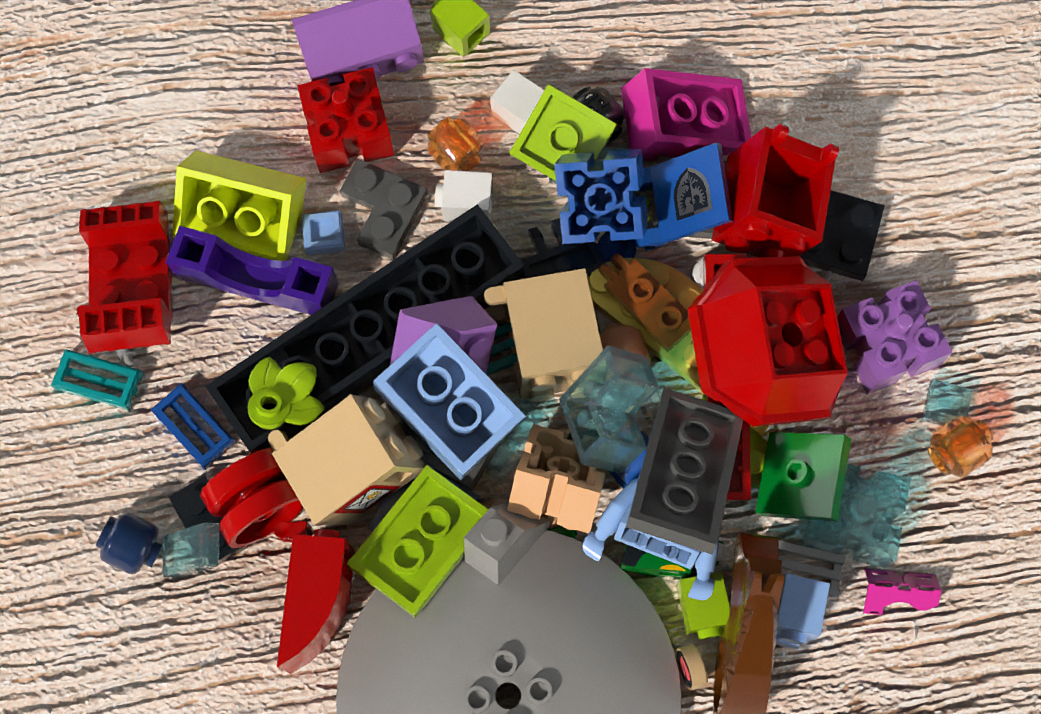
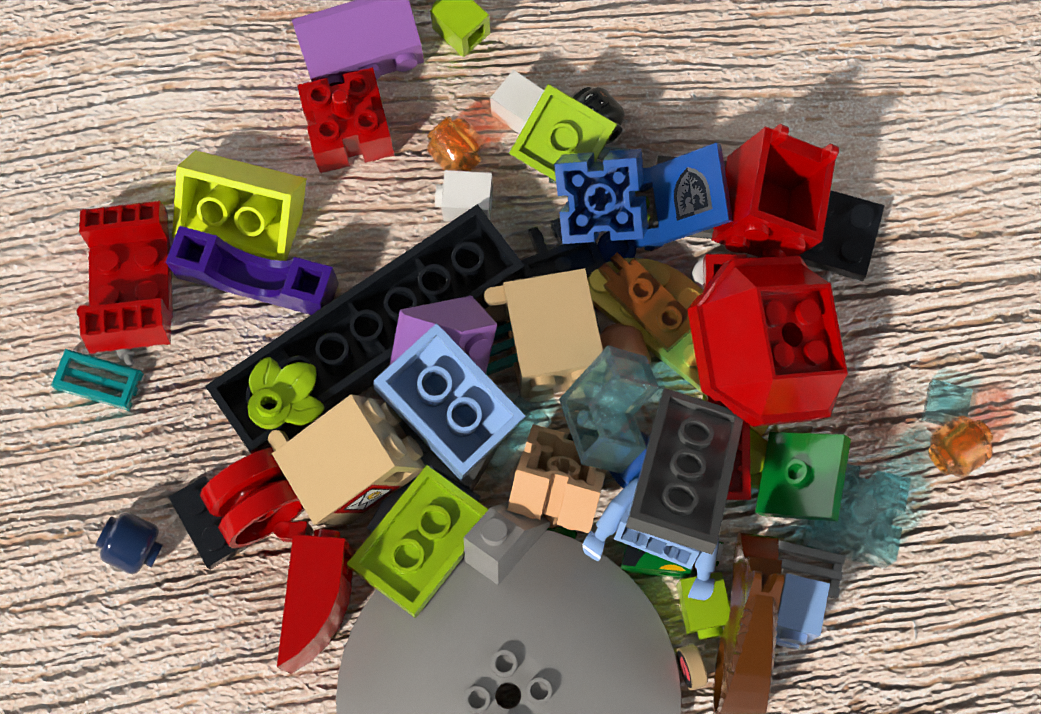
(191, 550): clear light blue tile -> none
(215, 450): blue tile -> none
(323, 232): light blue tile -> none
(392, 203): dark grey plate -> none
(683, 112): dark pink slope -> none
(881, 596): dark pink piece -> none
(892, 337): medium lavender brick -> none

